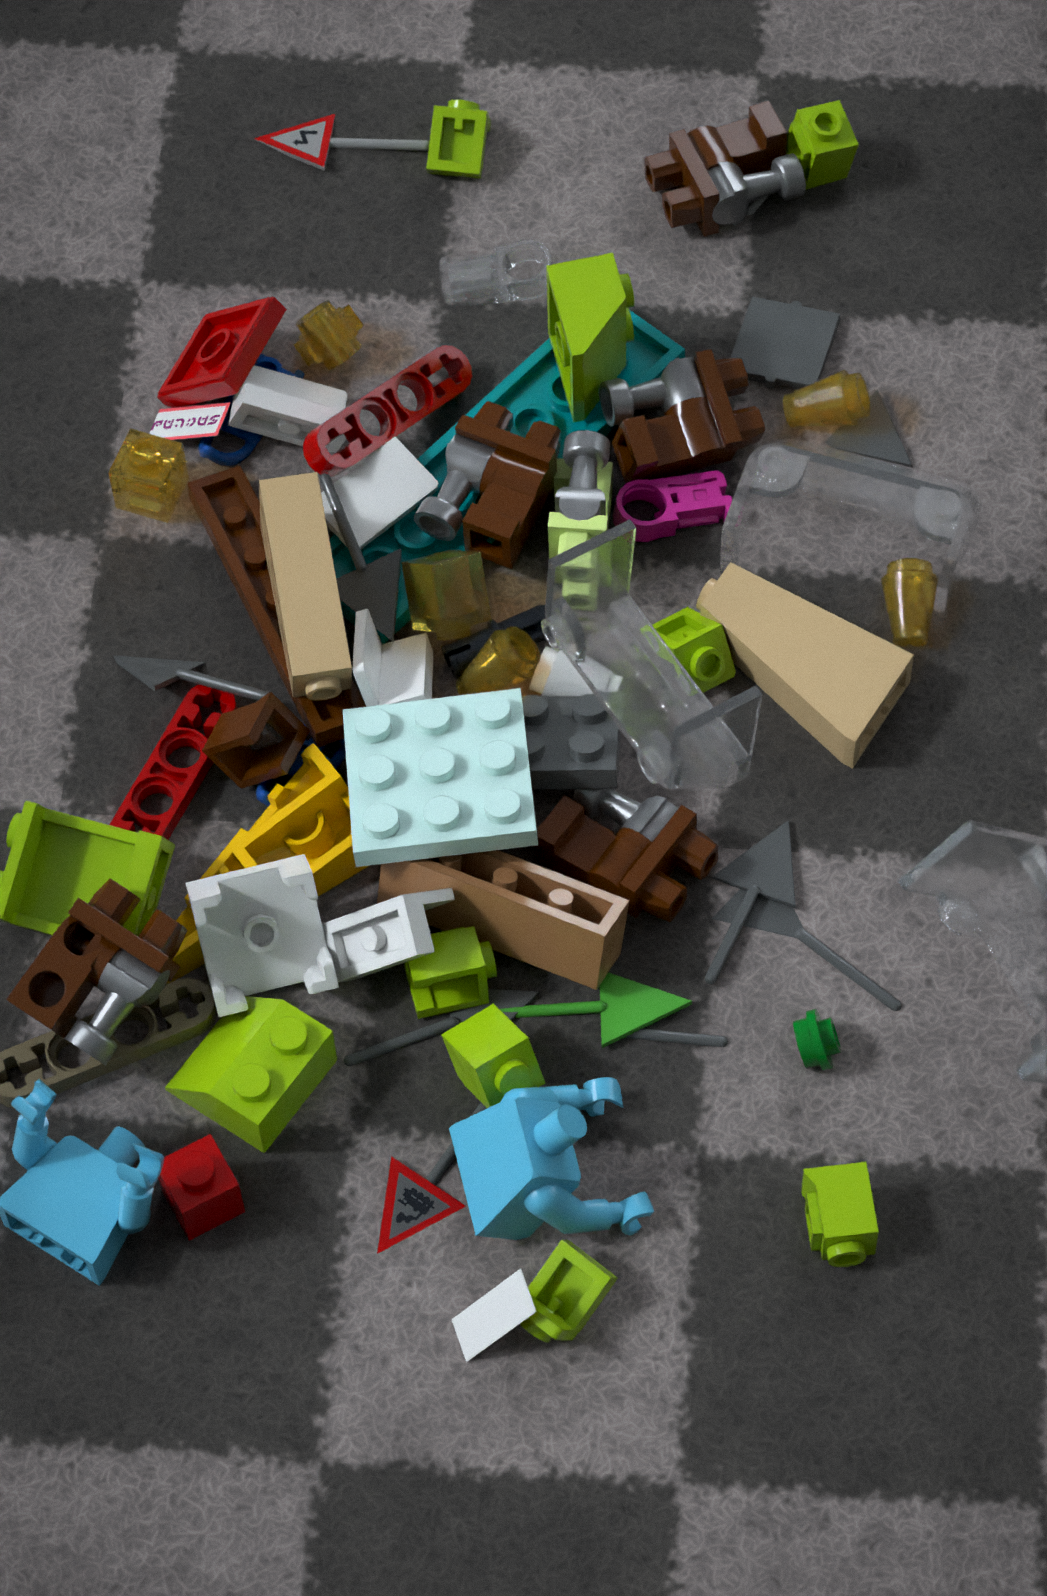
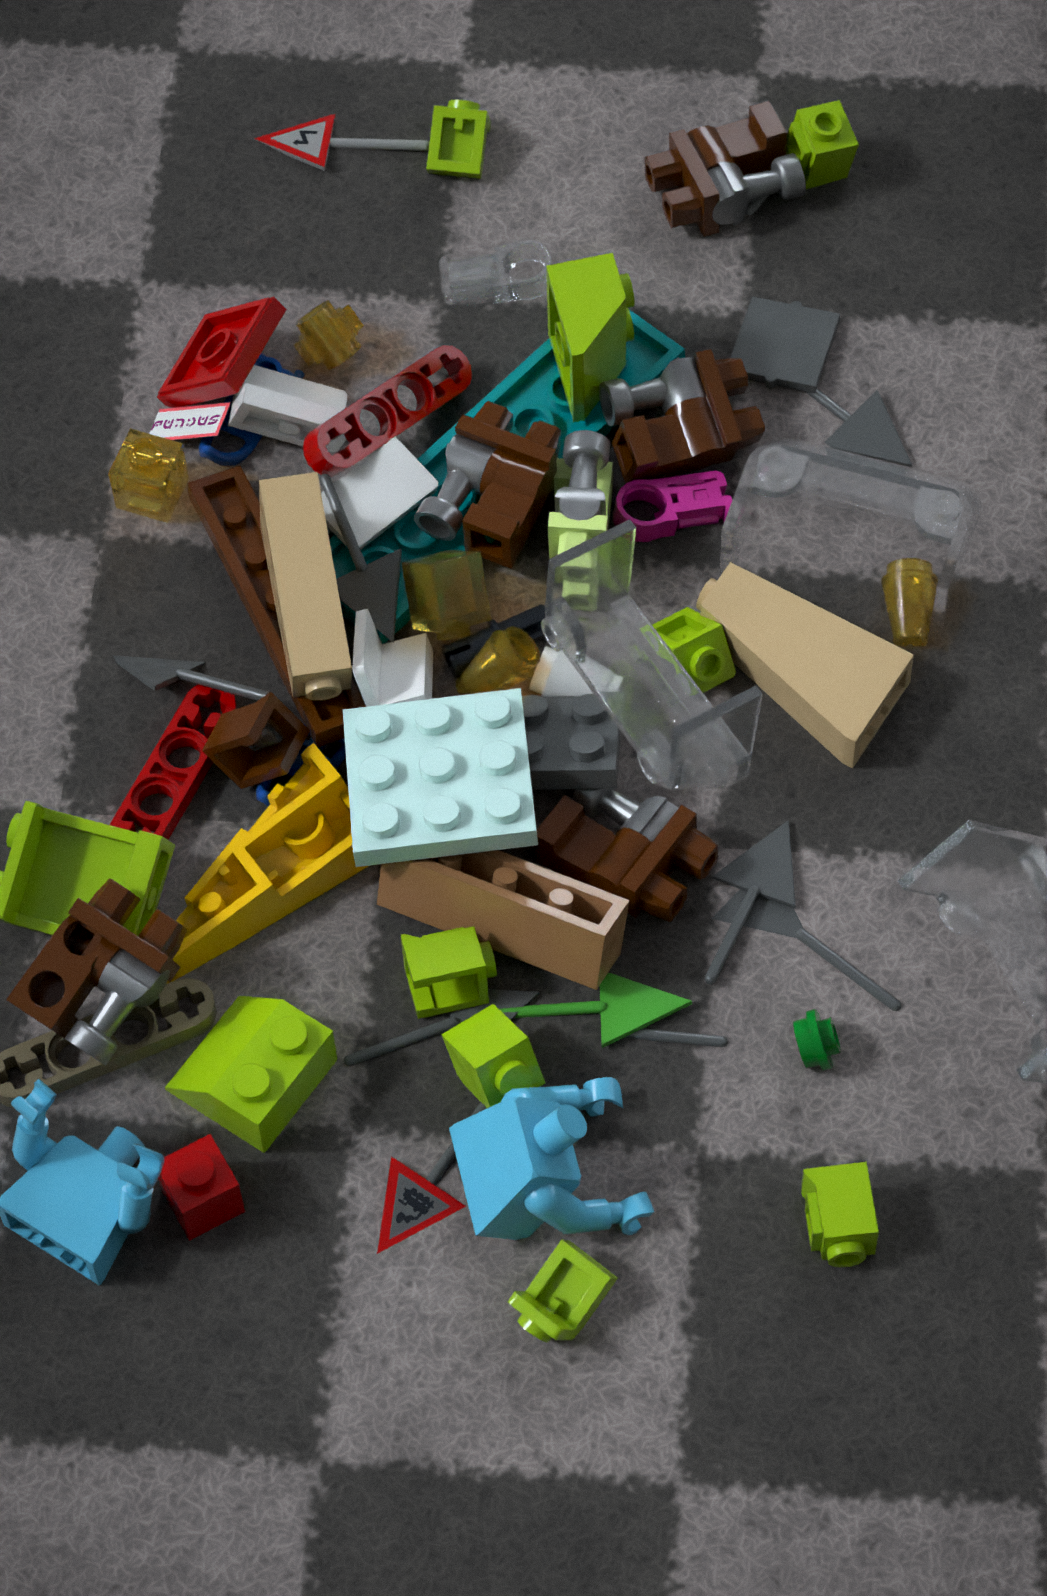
(261, 932): white panel -> none
(382, 934): white panel -> none
(493, 1315): white sticker -> none
(829, 402): clear yellow cone -> none

